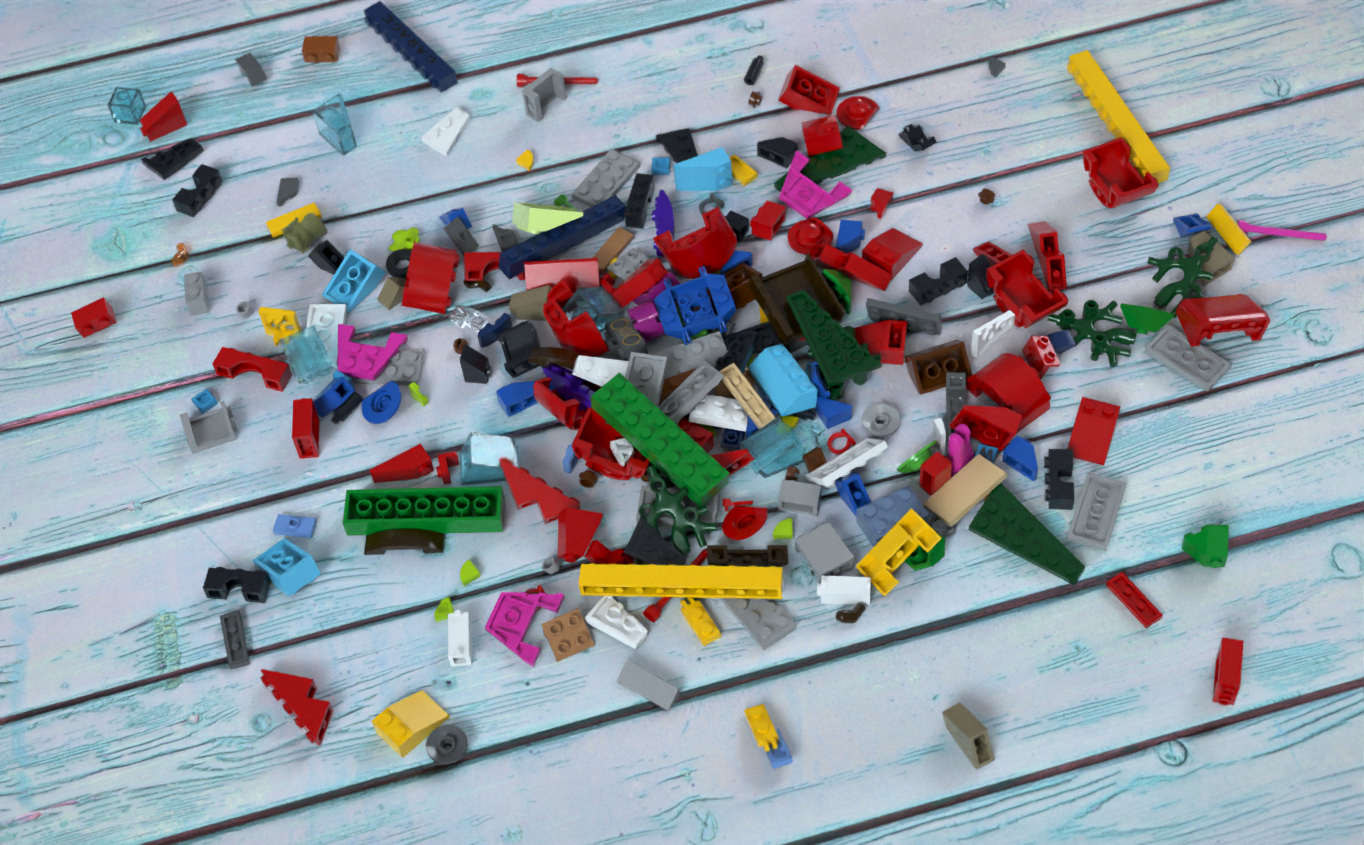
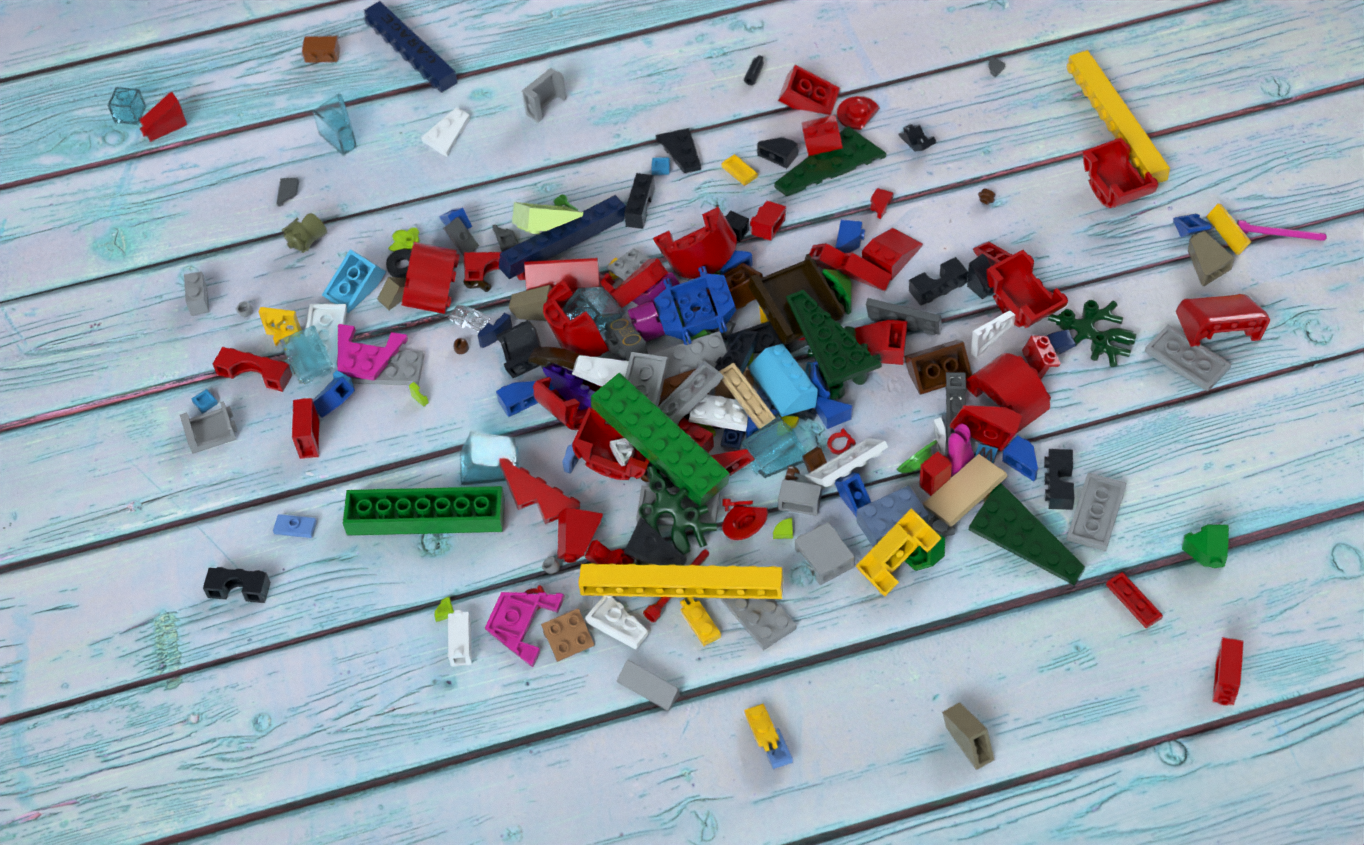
(93, 317): red brick -> none
(170, 161): black wing -> none
(181, 256): clear orange arm -> none
(191, 201): black arch -> none
(234, 640): dark grey tile -> none
(251, 68): dark grey slope -> none
(277, 224): yellow tile -> none
(287, 566): medium azure slope -> none
(298, 696): red slope -> none
(326, 257): black slope -> none
(347, 407): black cylinder -> none
(382, 403): blue hat -> none
(404, 540): dark brown slope -> none
(405, 466): red slope -> none
(409, 722): yellow slope -> none
(446, 460): red bracket -> none
(446, 736): dark grey dish -> none
(468, 573): lime tile -> none
(474, 366): black slope -> none
(525, 80): red piece -> none
(525, 160): yellow tile -> none
(588, 479): reddish brown plate -> none
(606, 178): light grey plate -> none
(613, 248): medium nougat tile -> none
(663, 217): dark purple slope -> none
(704, 172): medium azure slope -> none
(713, 198): dark grey piece -> none
(755, 99): reddish brown plate -> none
(774, 556): dark brown slope -> none
(804, 194): dark pink wing -> none
(808, 233): red hat -> none
(844, 590): white brick -> none
(850, 616): dark brown arm -> none
(880, 414): light grey dish -> none
(1049, 256): red slope -> none
(1093, 430): red slope -> none
(1145, 318): green slope -> none
(1192, 271): dark green plant -> none

